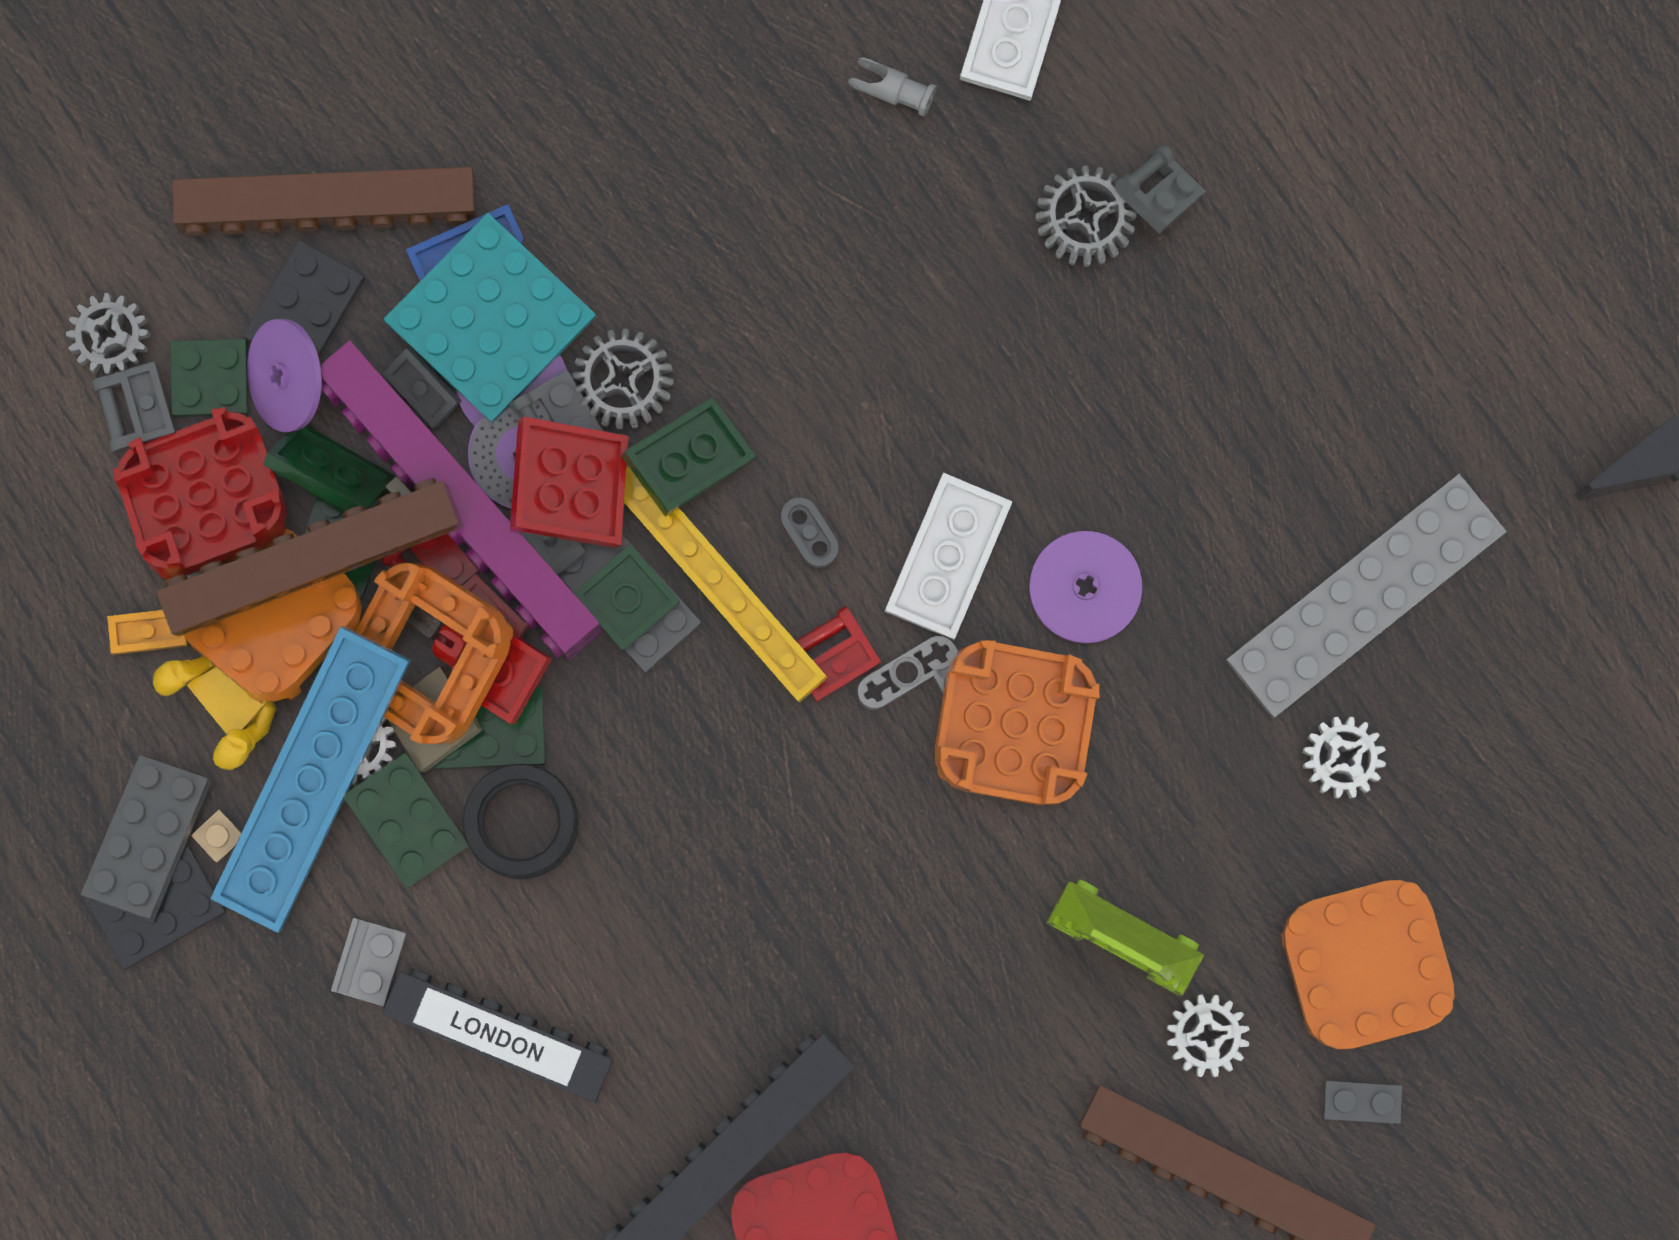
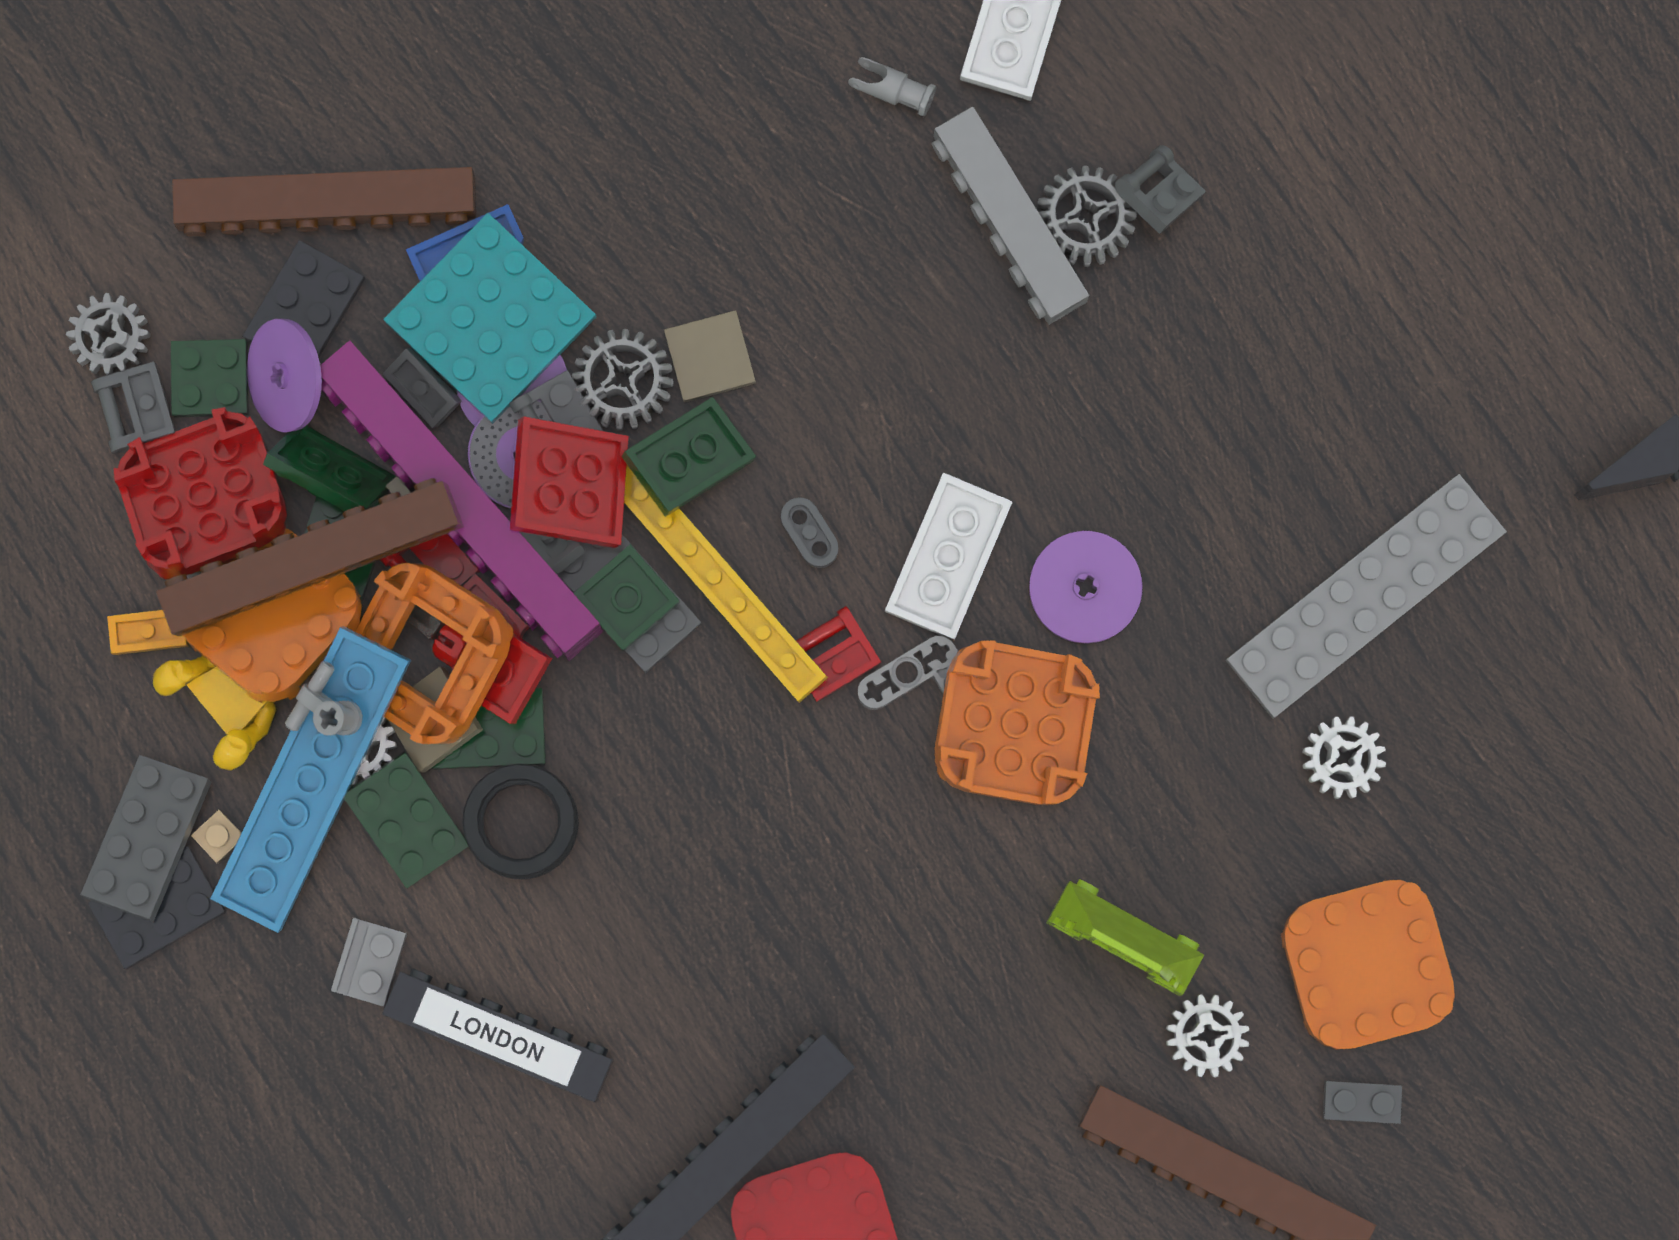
(329, 715): none -> light grey piece
(709, 356): none -> dark tan tile
(1010, 216): none -> light grey brick

